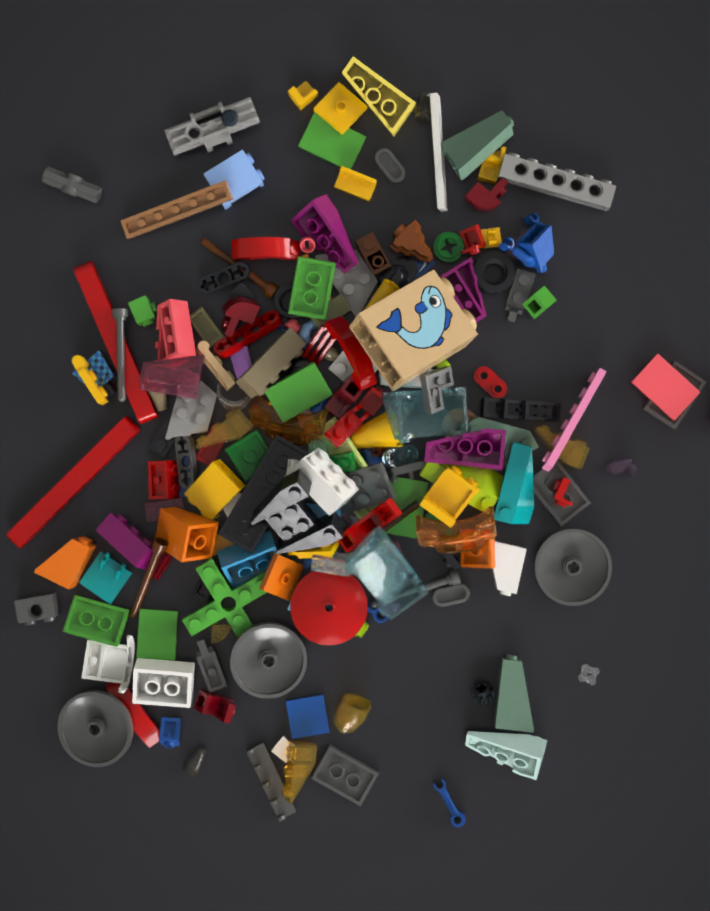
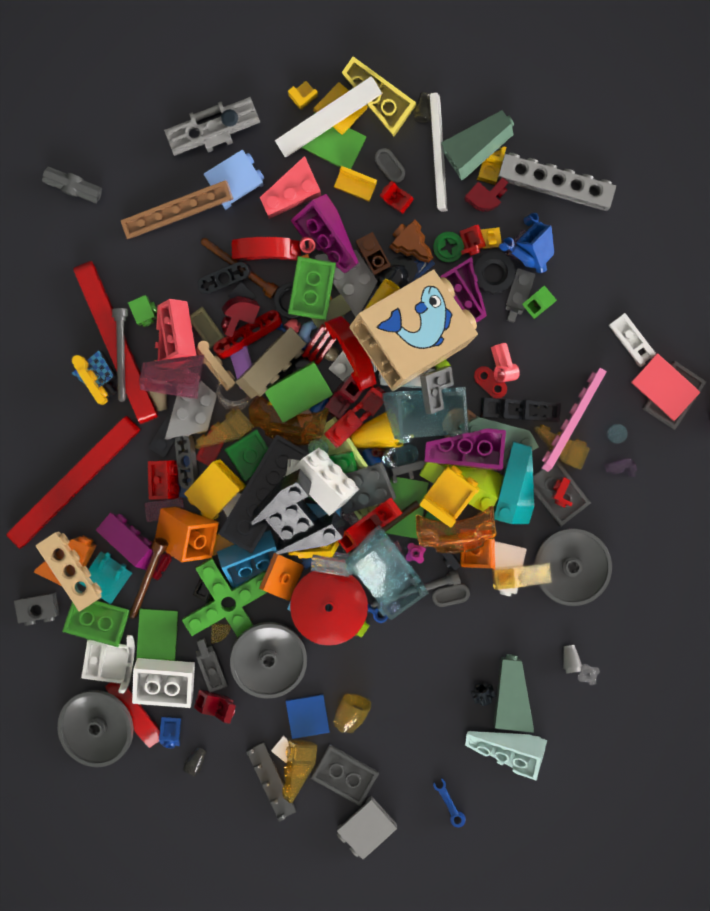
(59, 567): none -> tan brick
(291, 190): none -> coral wedge
(328, 116): none -> white tile
(366, 828): none -> light grey panel
(396, 197): none -> red bracket
(411, 549): none -> dark pink plate
(504, 368): none -> coral piece
(521, 576): none -> clear yellow slope
(571, 660): none -> light grey cone
(617, 433): none -> clear light blue tile
(632, 339): none -> white plate

